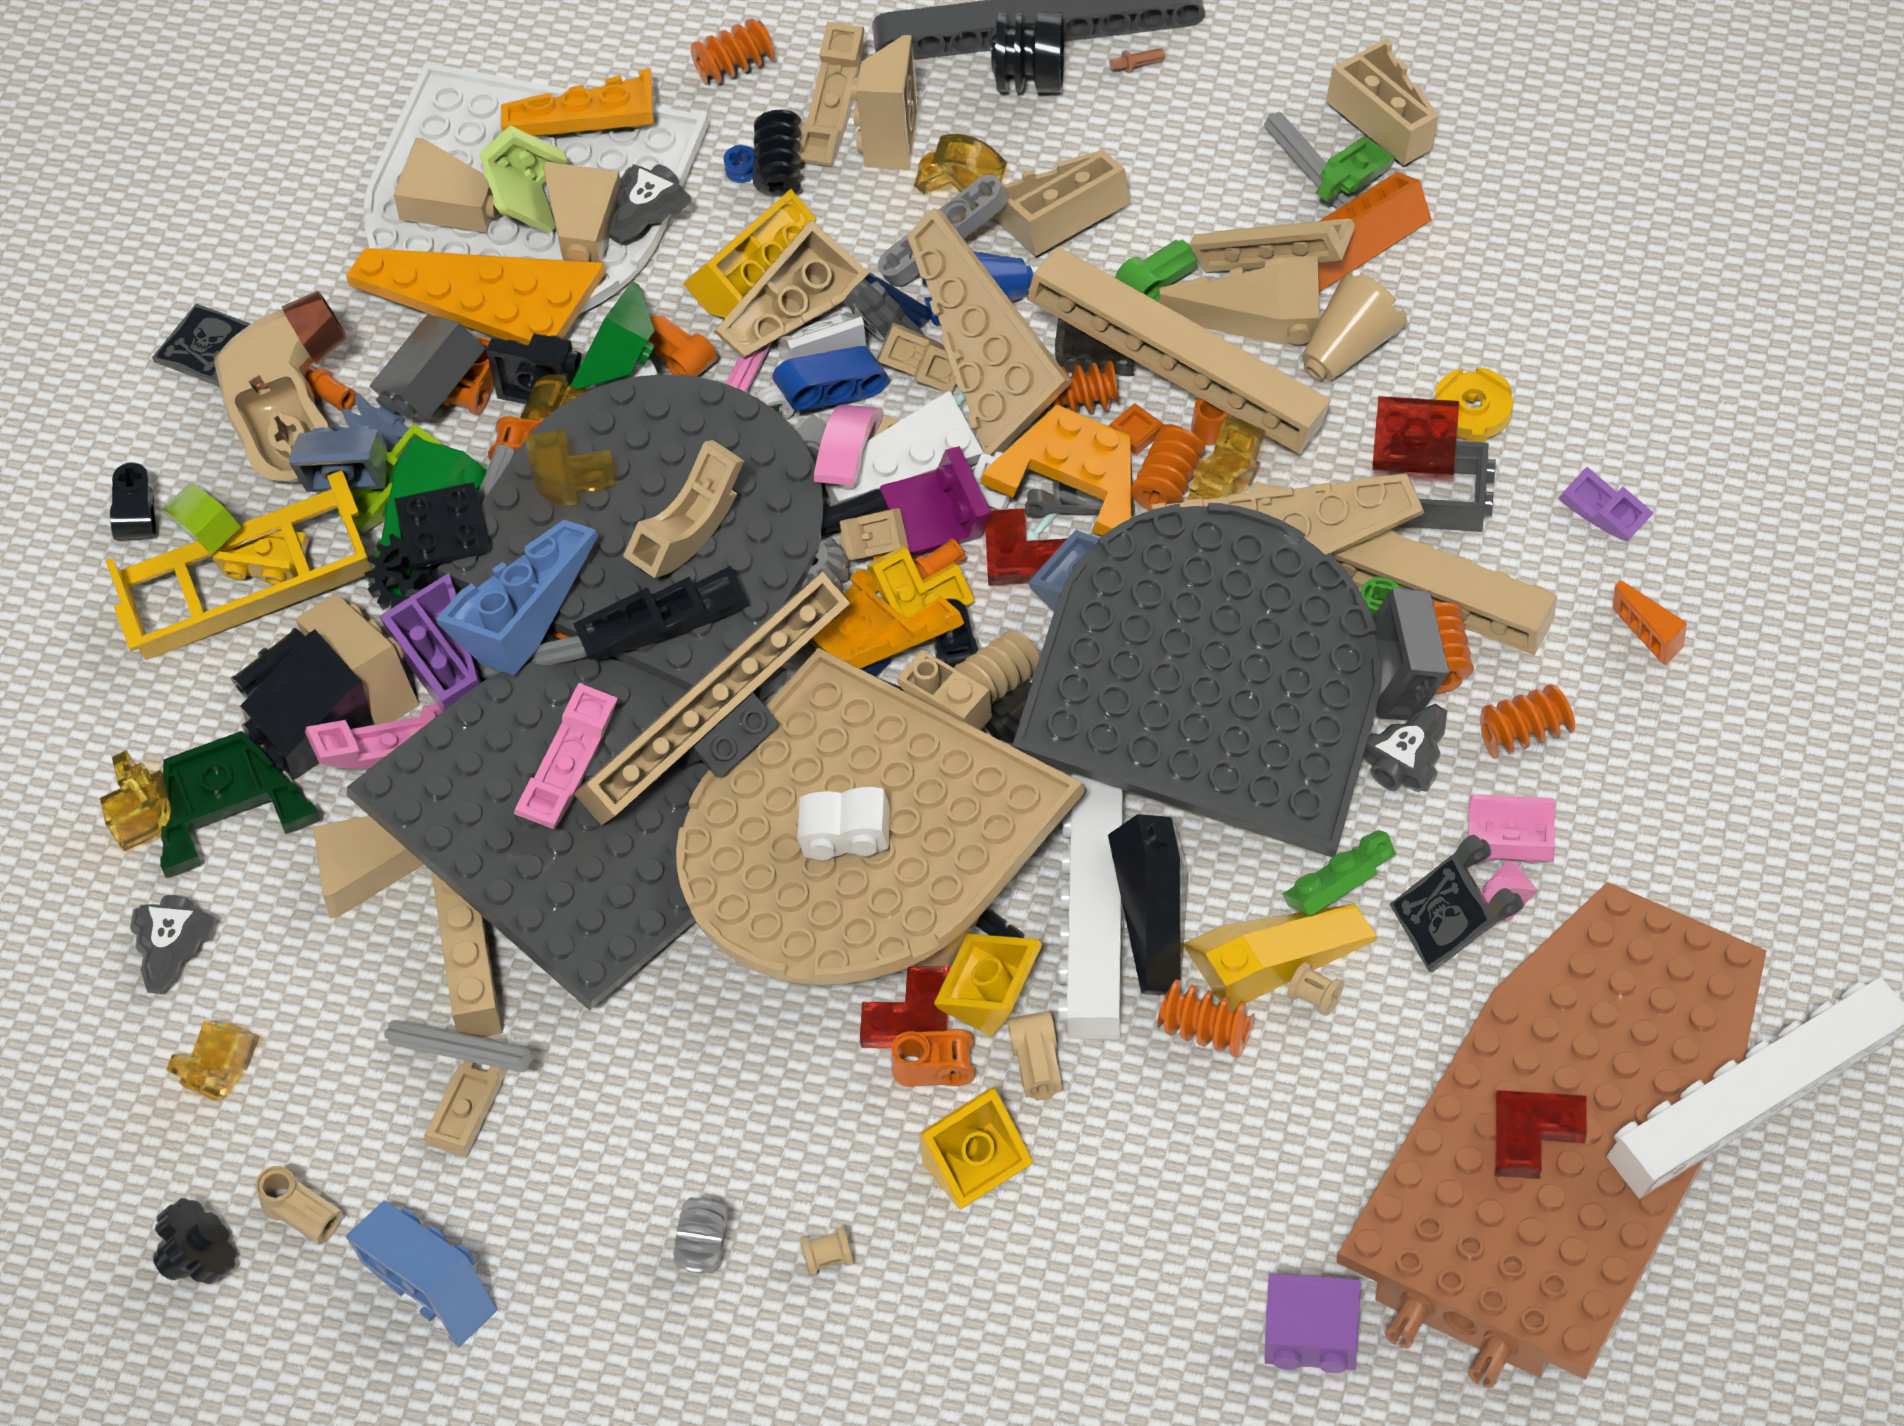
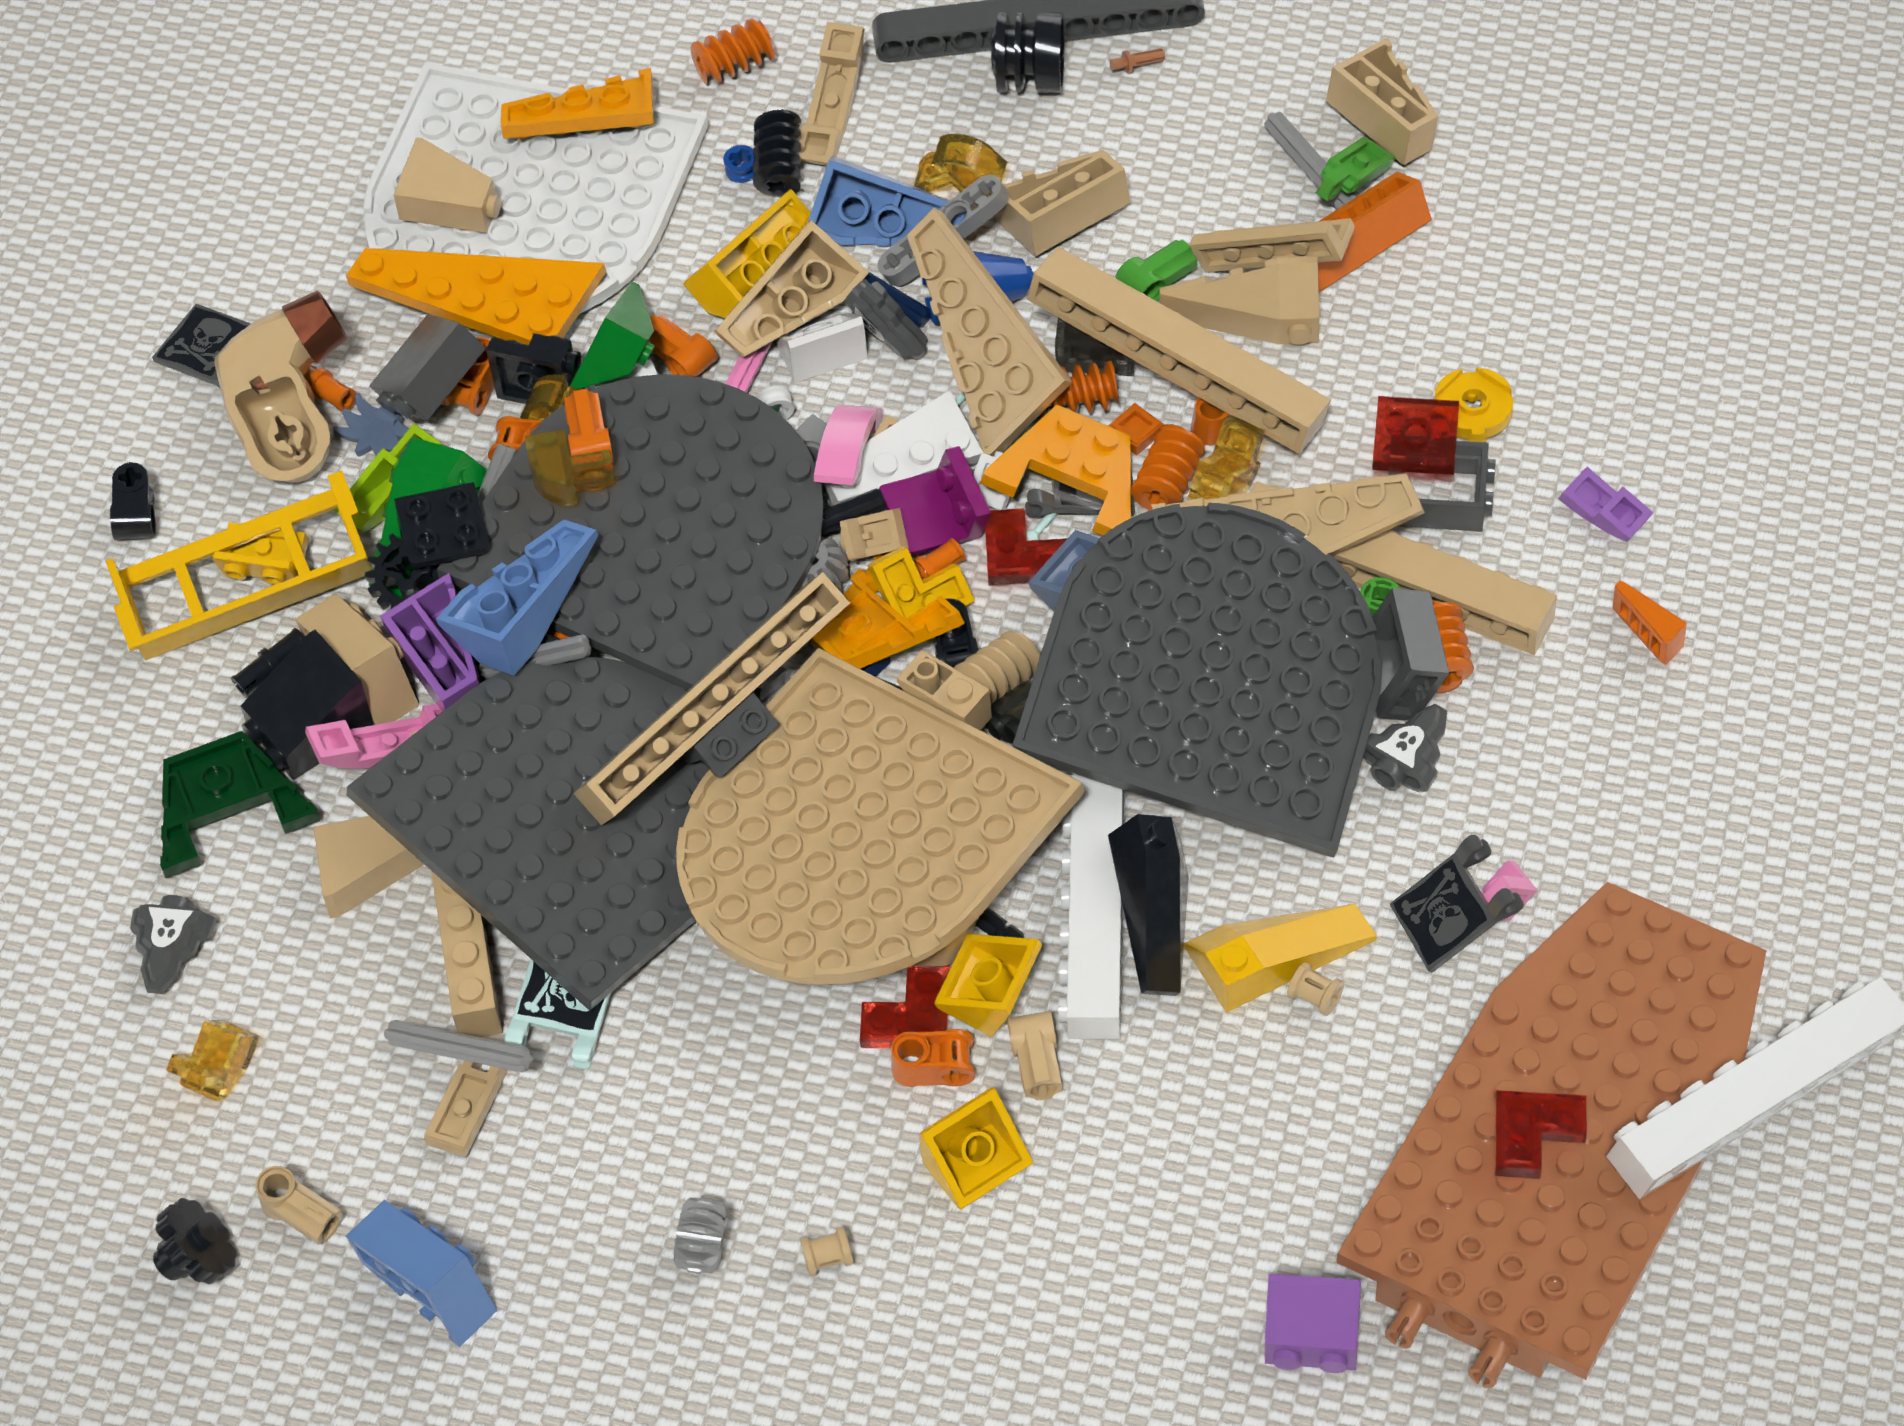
(139, 806): clear yellow brick -> none
(201, 517): lime slope -> none
(355, 452): sand blue slope -> none
(516, 176): yellowish green bracket -> none
(551, 1007): none -> flag
(568, 757): bright pink slope -> none
(582, 208): tan slope -> none
(586, 423): none -> orange piece
(646, 199): dark grey rock -> none
(662, 615): black slope -> none
(691, 519): tan arch -> none
(830, 378): blue beam -> none
(843, 823): white brick -> none
(869, 207): none -> medium blue wedge
(886, 106): tan slope -> none
(917, 356): tan slope -> none
(1205, 1019): orange piece -> none
(1341, 875): bright green hinge -> none
(1351, 326): tan cone -> none
(1514, 826): bright pink bracket -> none
(1525, 717): orange piece -> none

